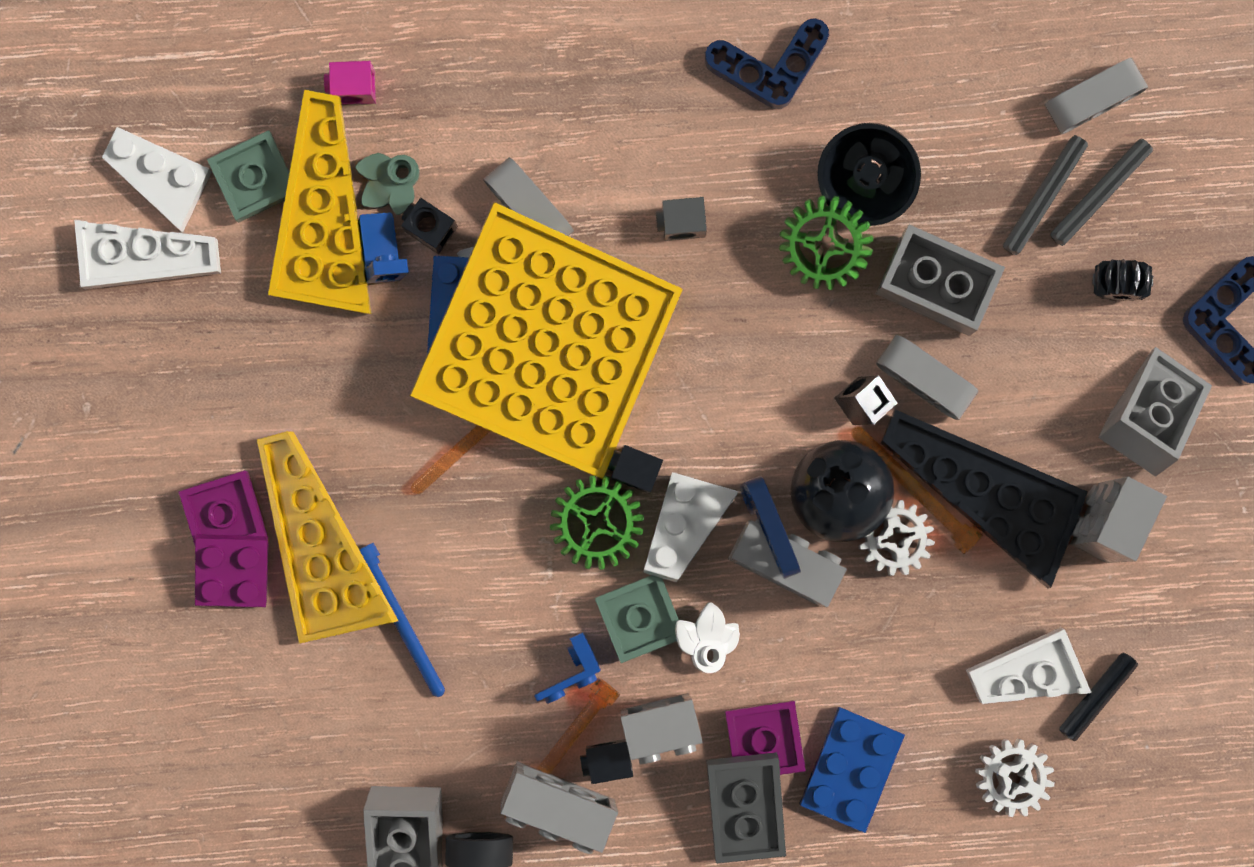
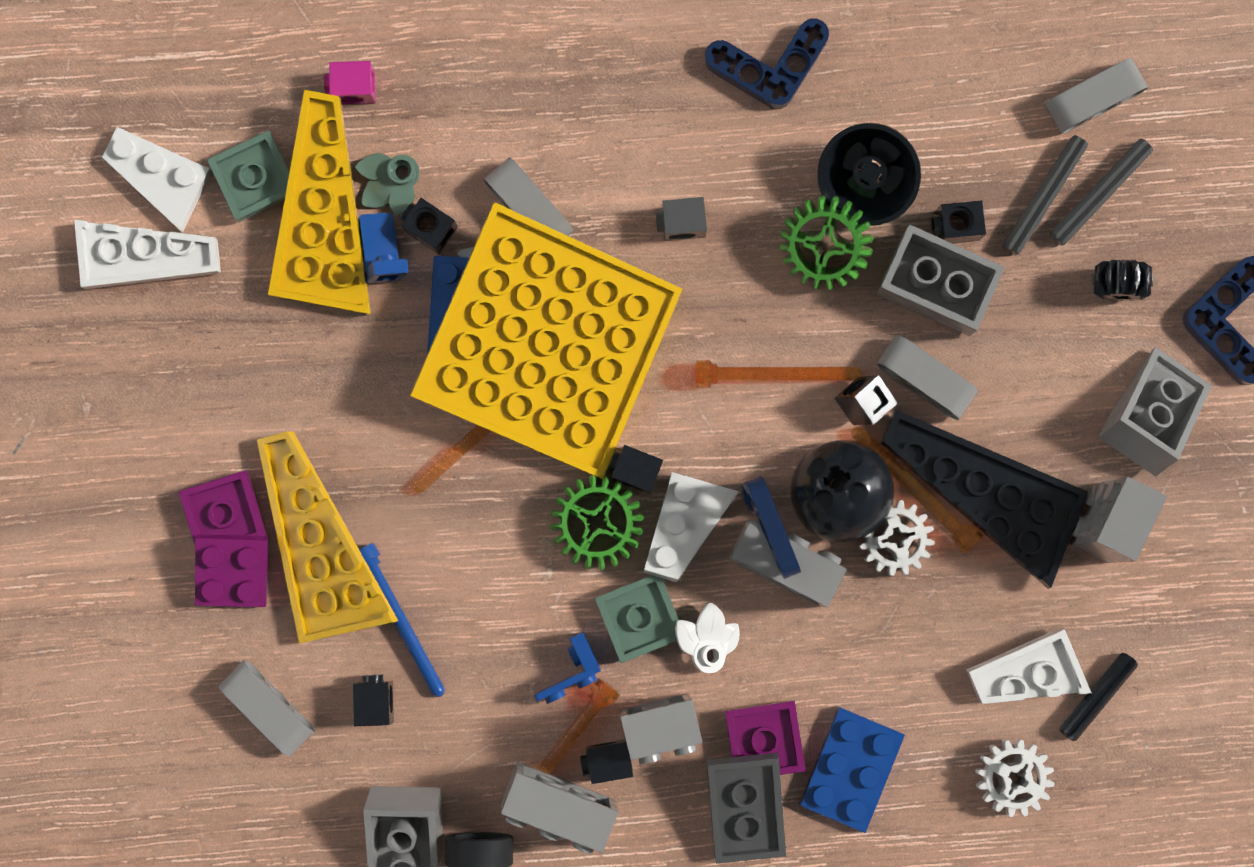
(266, 708): none -> light grey beam
(373, 701): none -> black brick
(710, 373): none -> clear orange piece
(972, 215): none -> black brick

